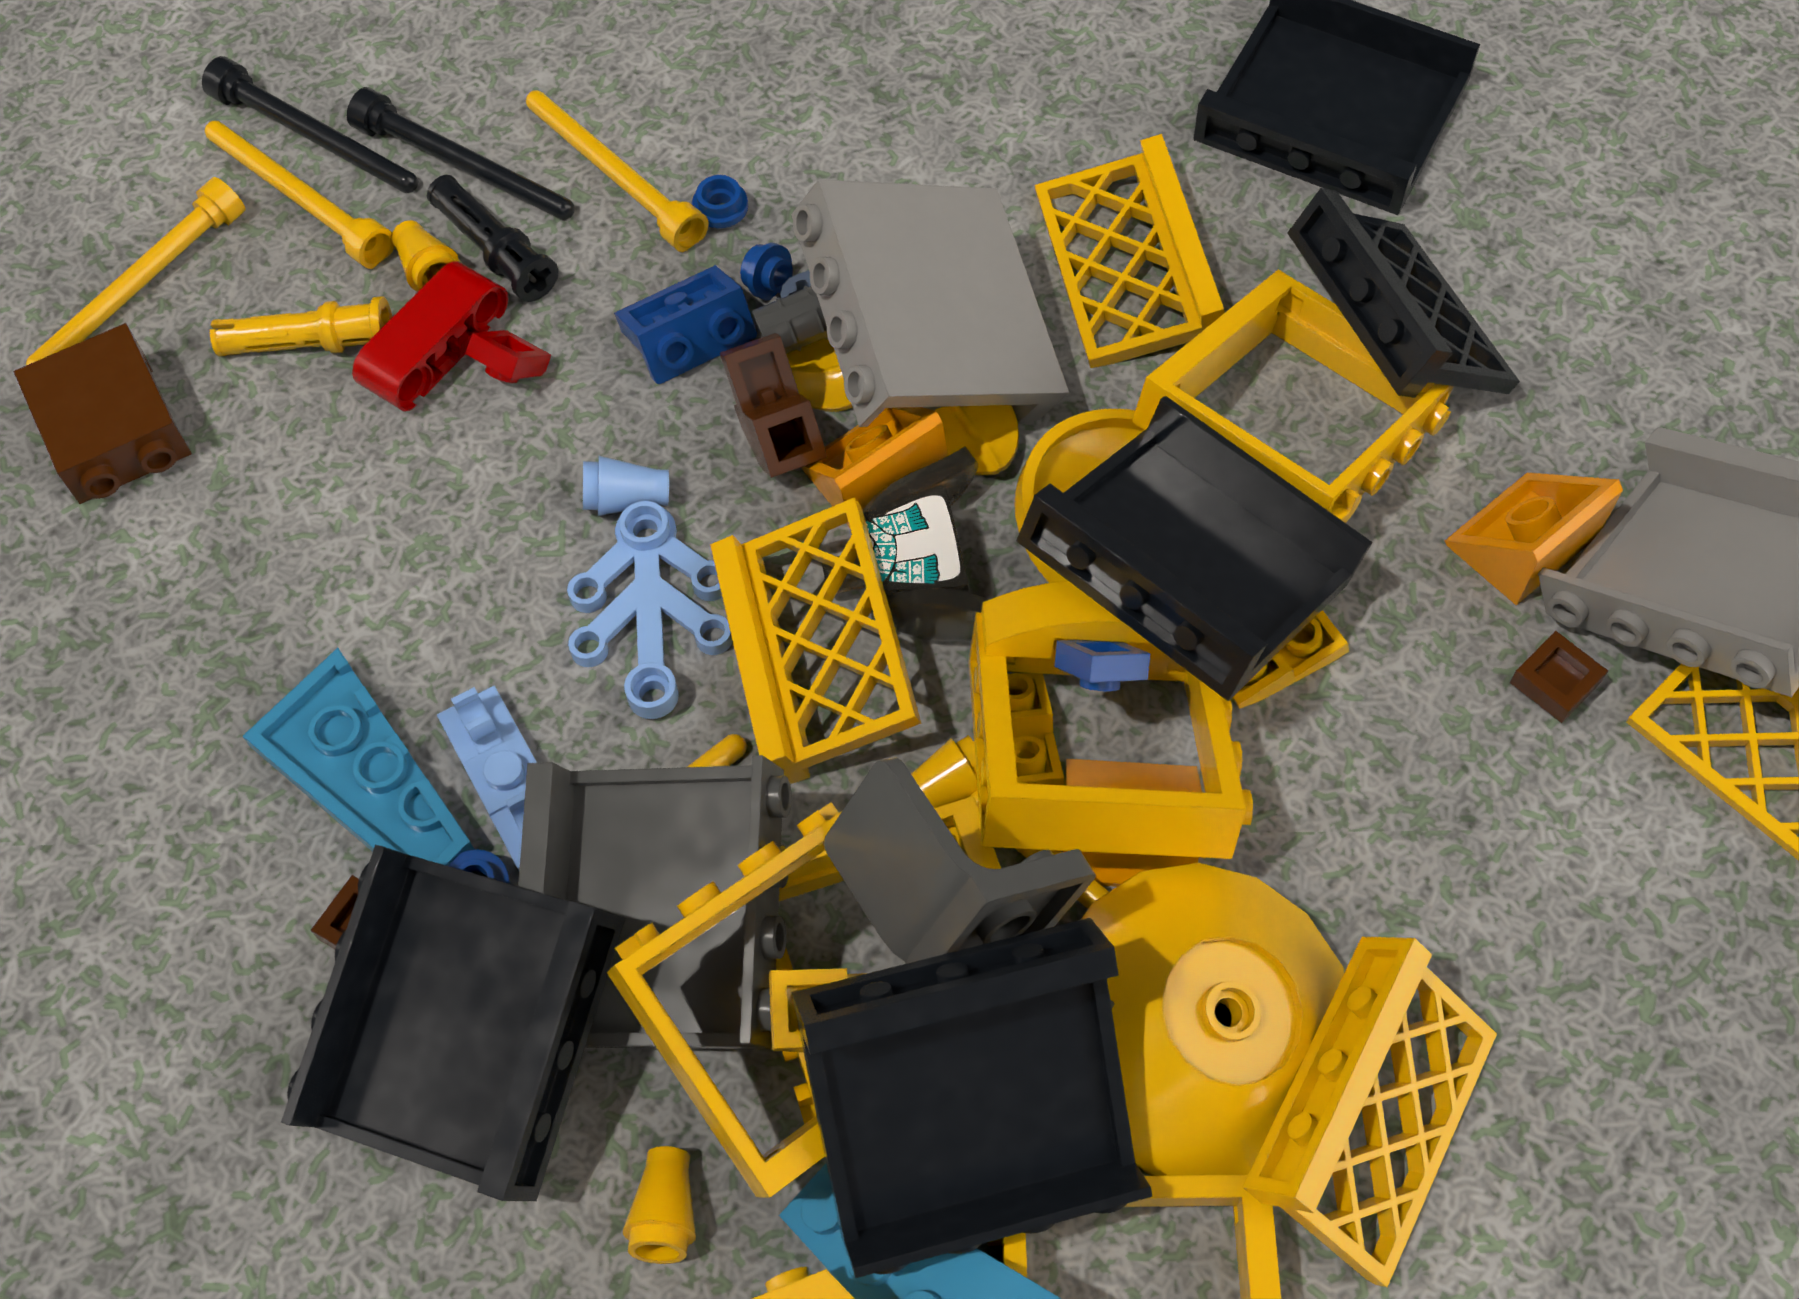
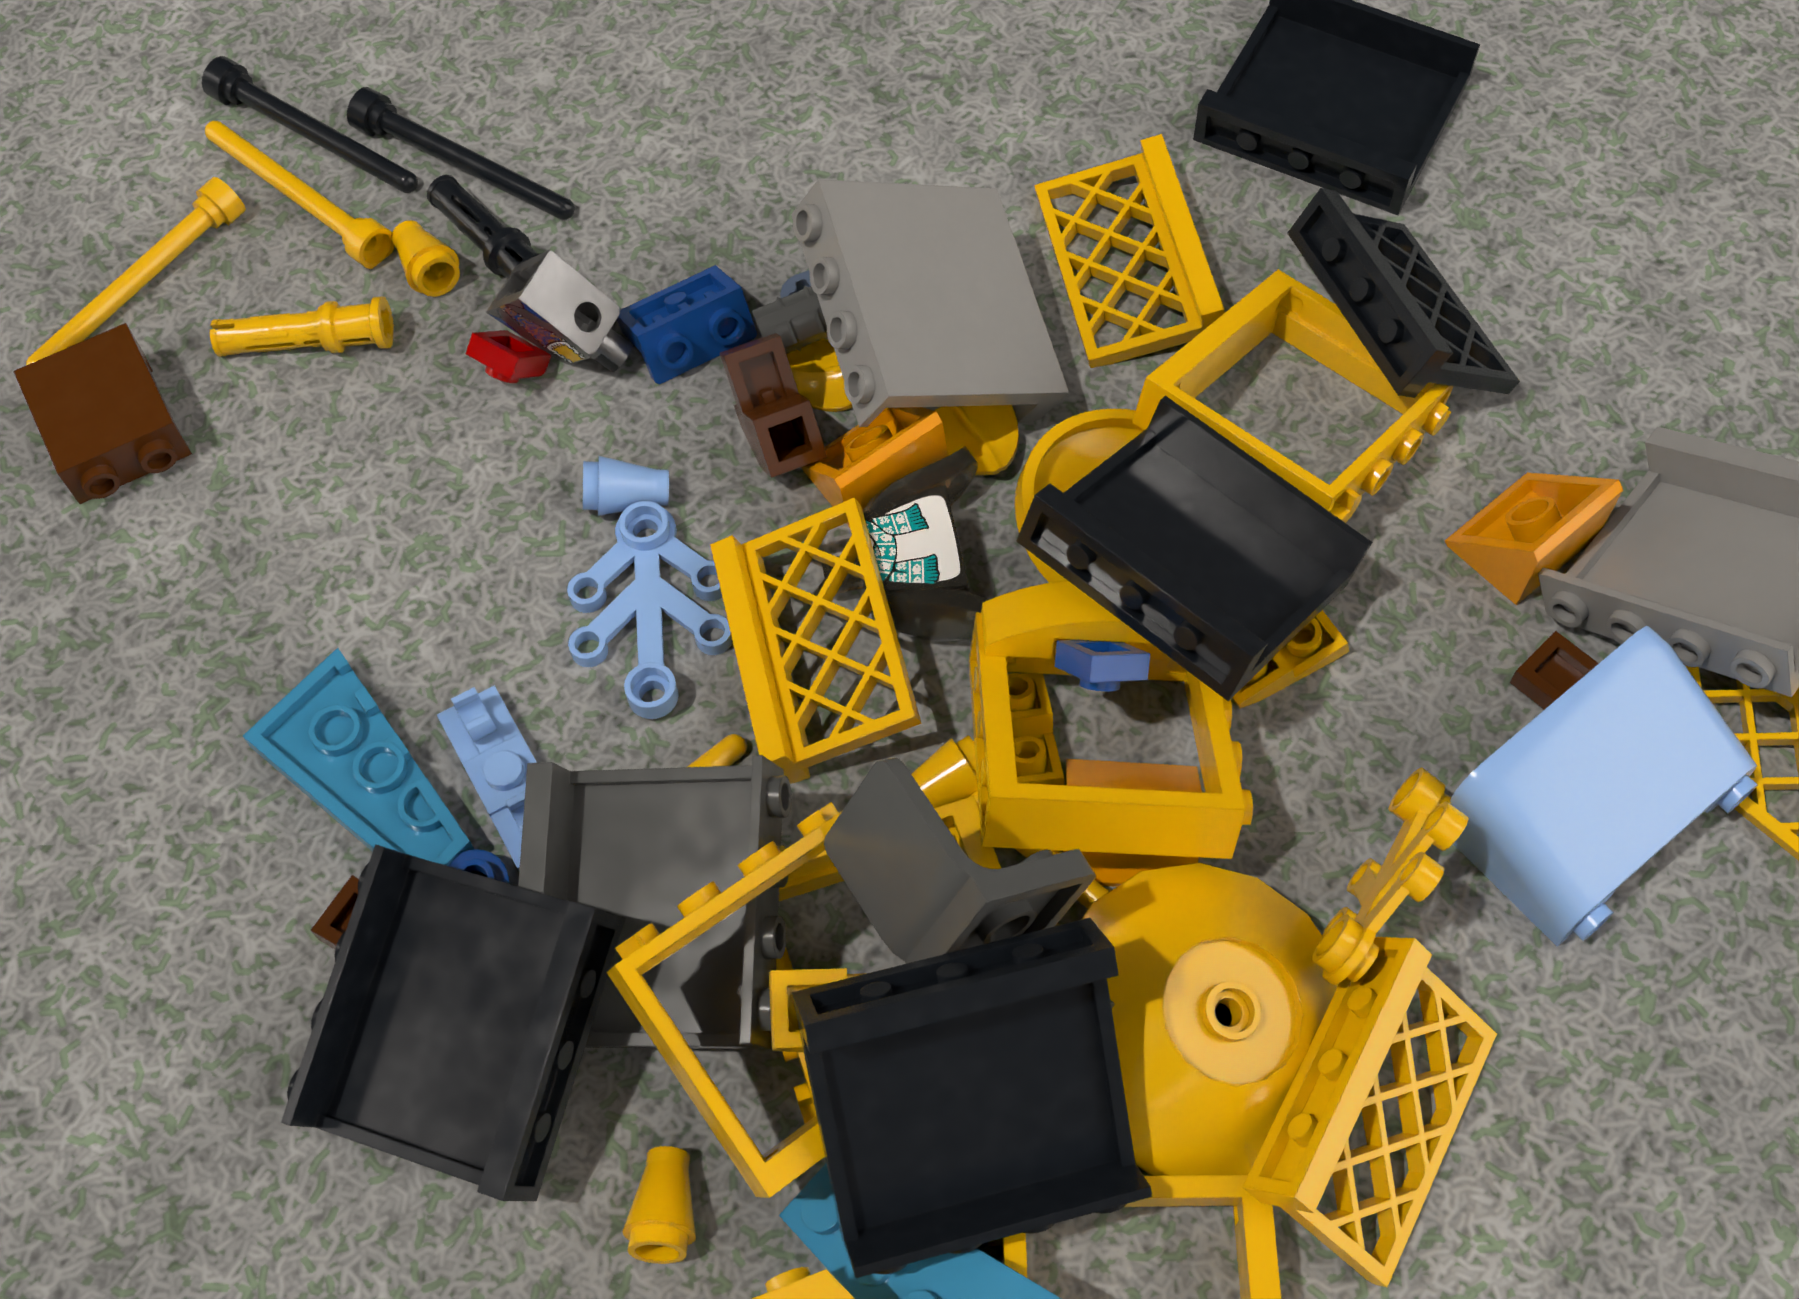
(428, 335): red beam -> none
(560, 312): none -> flat silver torso
(677, 221): yellow piece -> none
(719, 190): blue plate -> none
(766, 269): blue plate -> none
(1348, 939): none -> yellow plant
(1600, 786): none -> light blue windscreen

